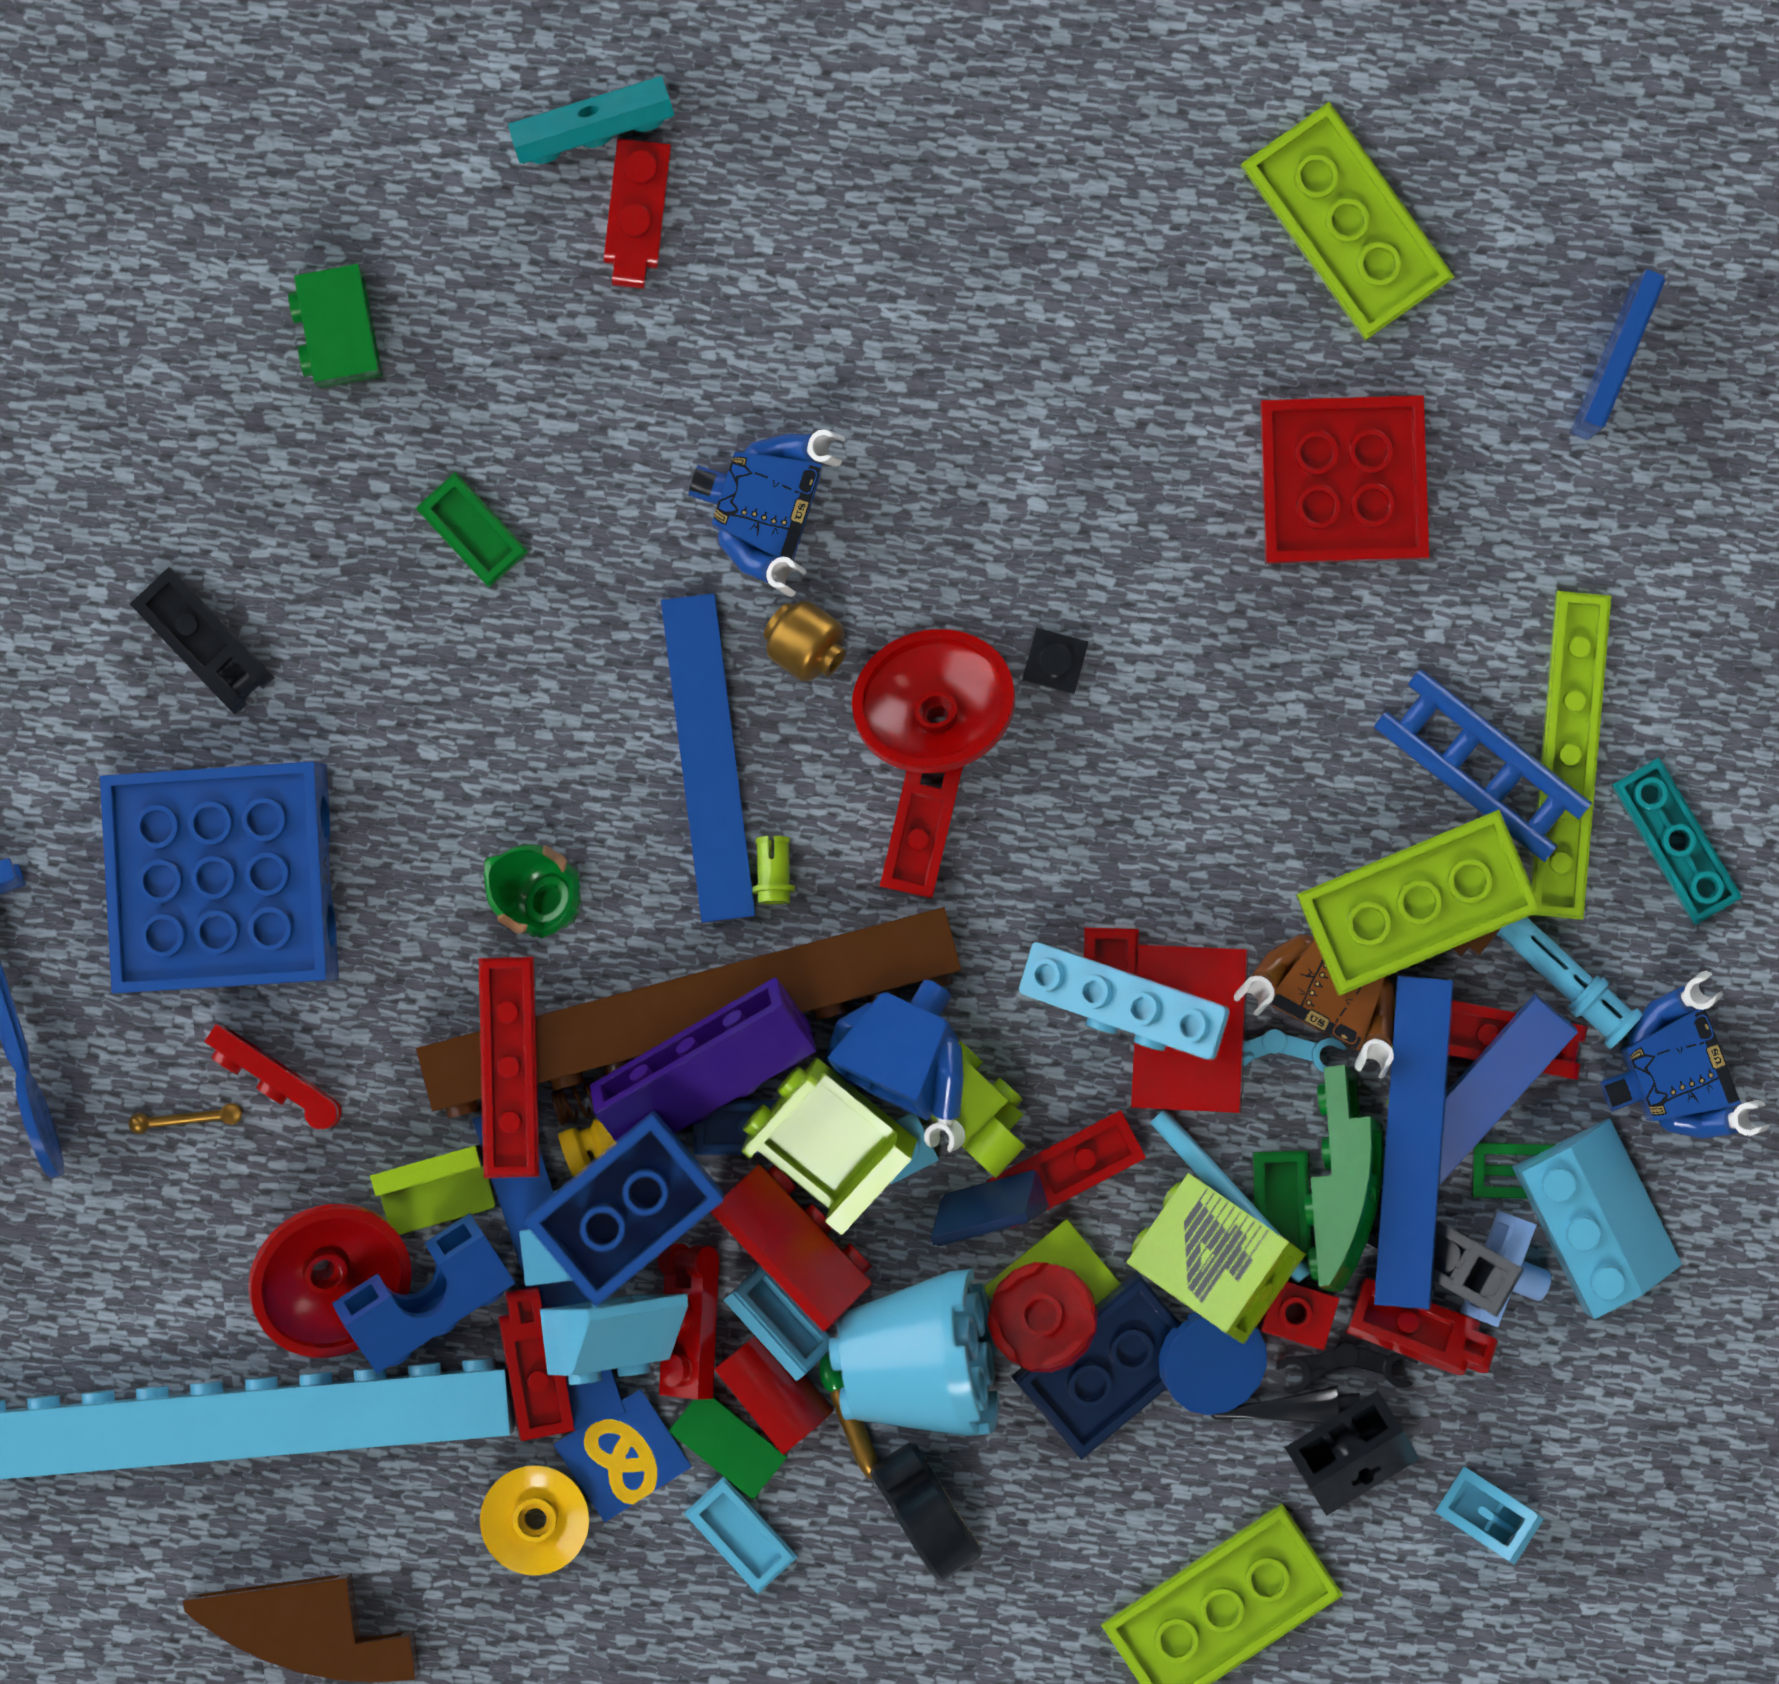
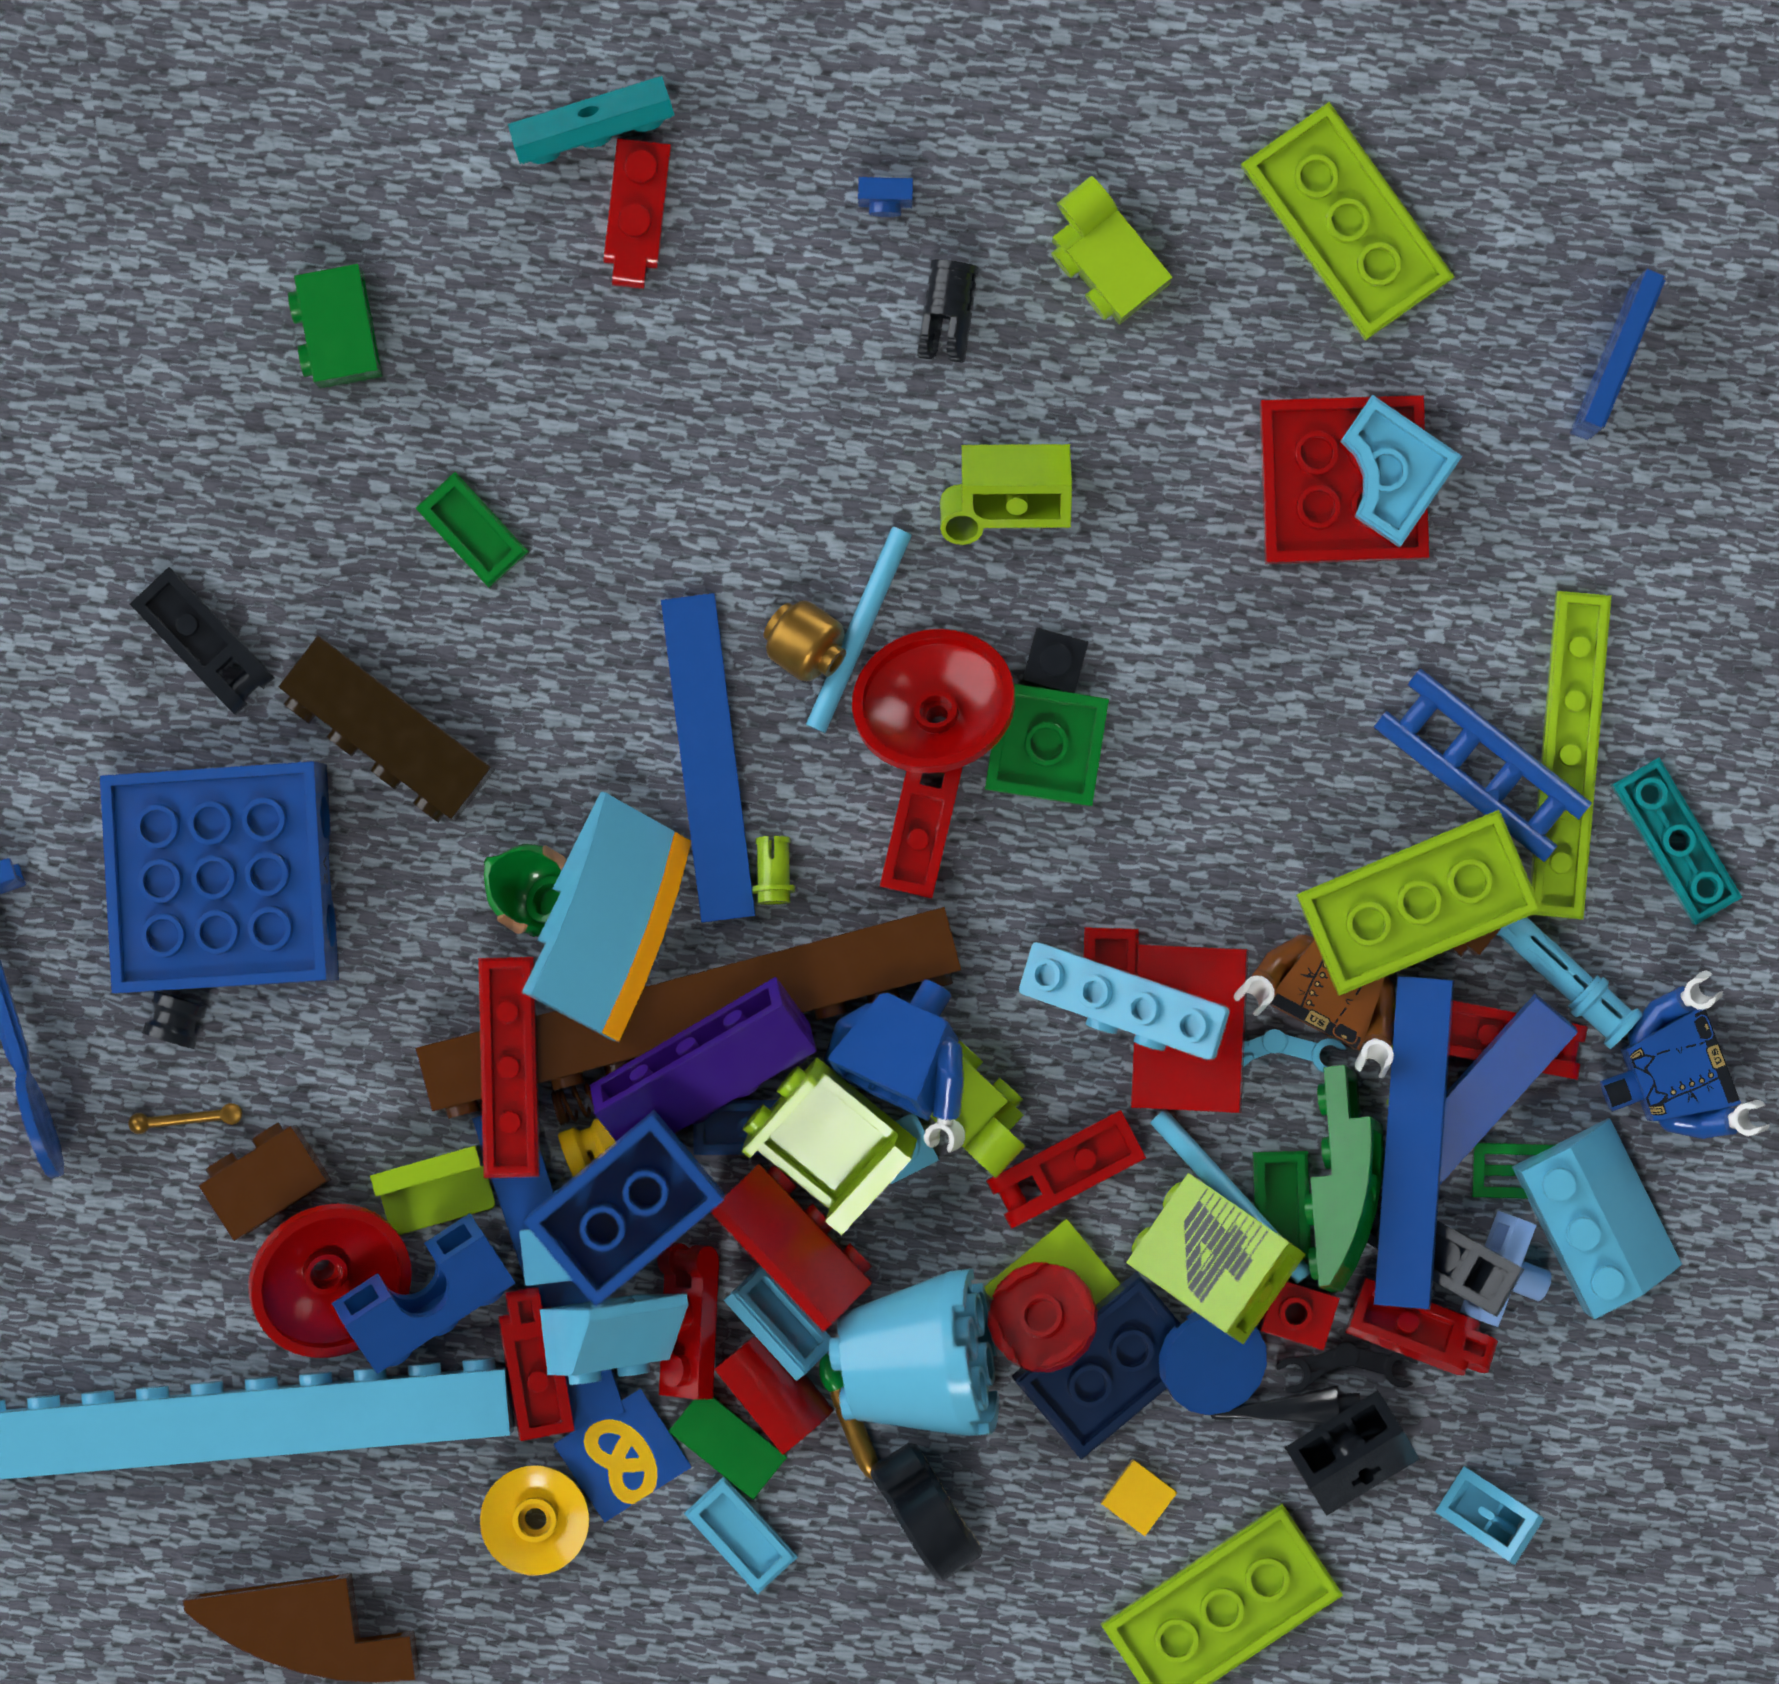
(174, 1020): none -> black wheel
(263, 1181): none -> reddish brown brick
(275, 1078): red plate -> none
(386, 729): none -> dark brown brick
(608, 917): none -> medium azure slope
(766, 502): blue torso -> none
(860, 628): none -> medium azure bar
(885, 195): none -> blue plate
(949, 299): none -> black hinge
(989, 1207): dark blue slope -> none
(1008, 490): none -> lime hinge
(1050, 747): none -> green plate
(1106, 253): none -> lime hinge
(1138, 1497): none -> yellow tile
(1399, 469): none -> medium azure tile

